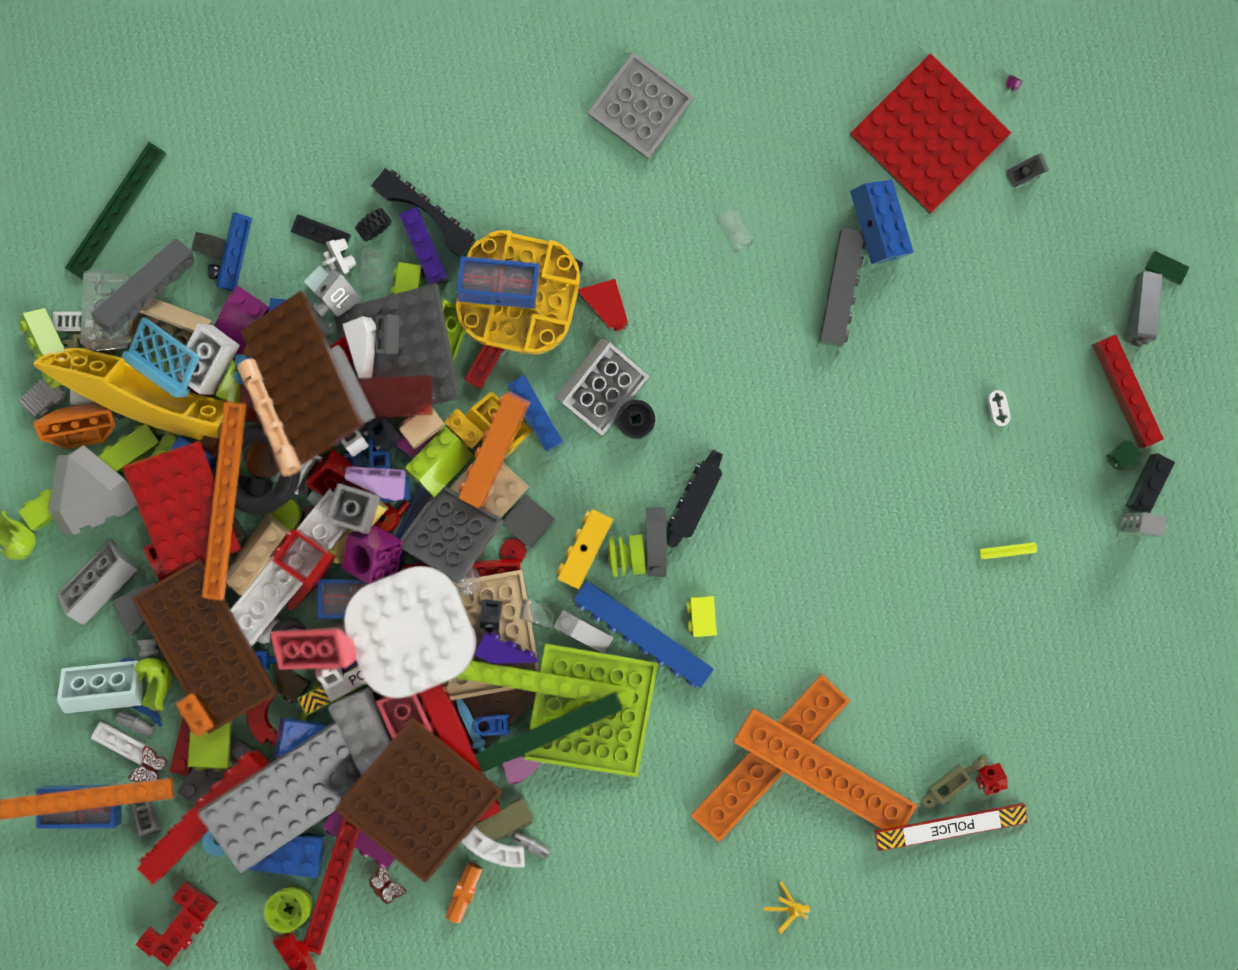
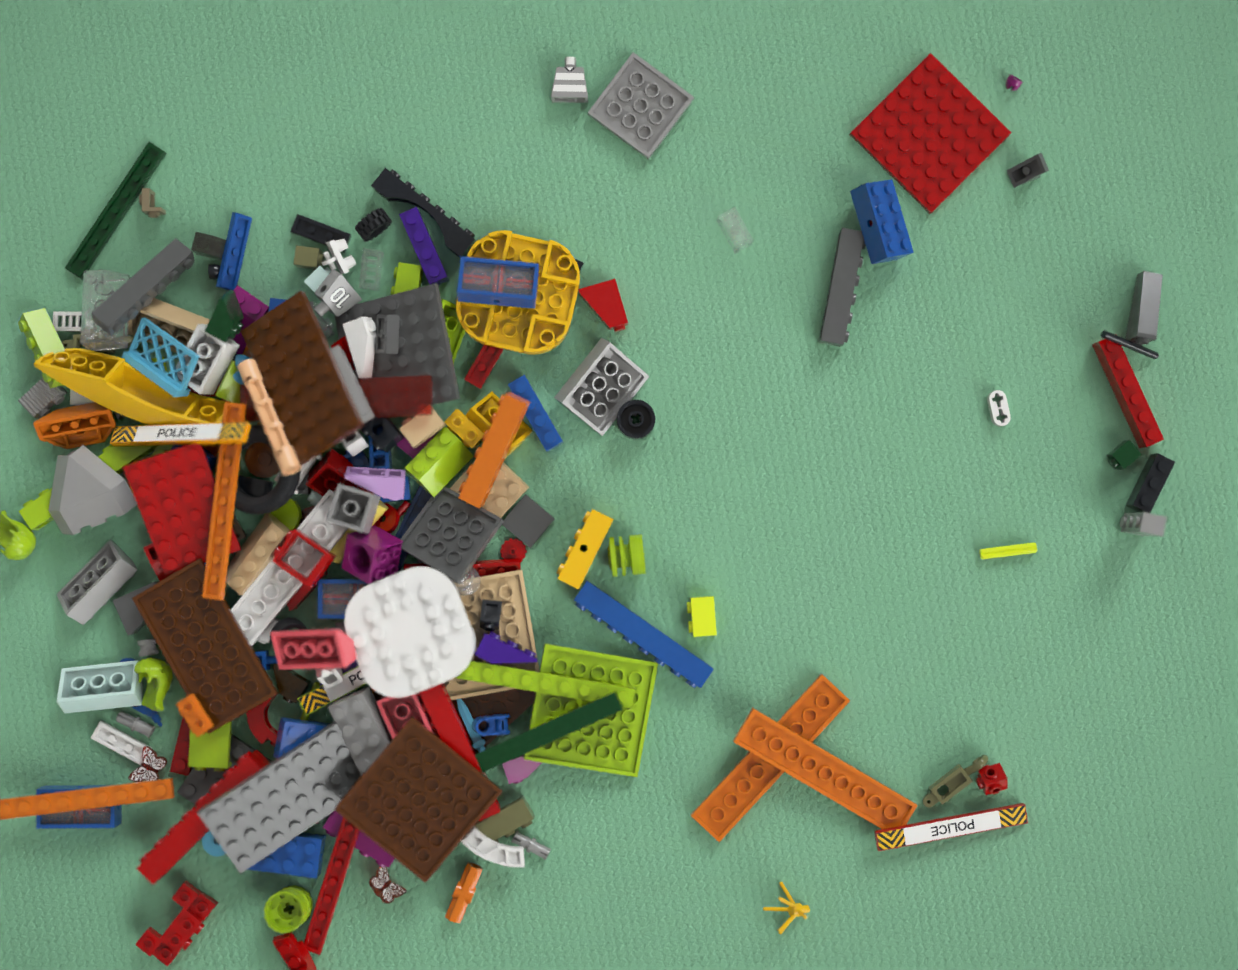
(141, 826): light grey slope -> none
(147, 201): none -> dark tan bracket
(180, 434): none -> tile
(226, 318): none -> dark green slope
(308, 257): none -> olive brick
(536, 614): clear tile -> none
(569, 83): none -> light grey torso
(583, 631): light grey slope -> none
(656, 541): dark grey arch -> none
(696, 500): black hinge -> none
(1129, 344): none -> black bar
(1168, 267): dark green tile -> none

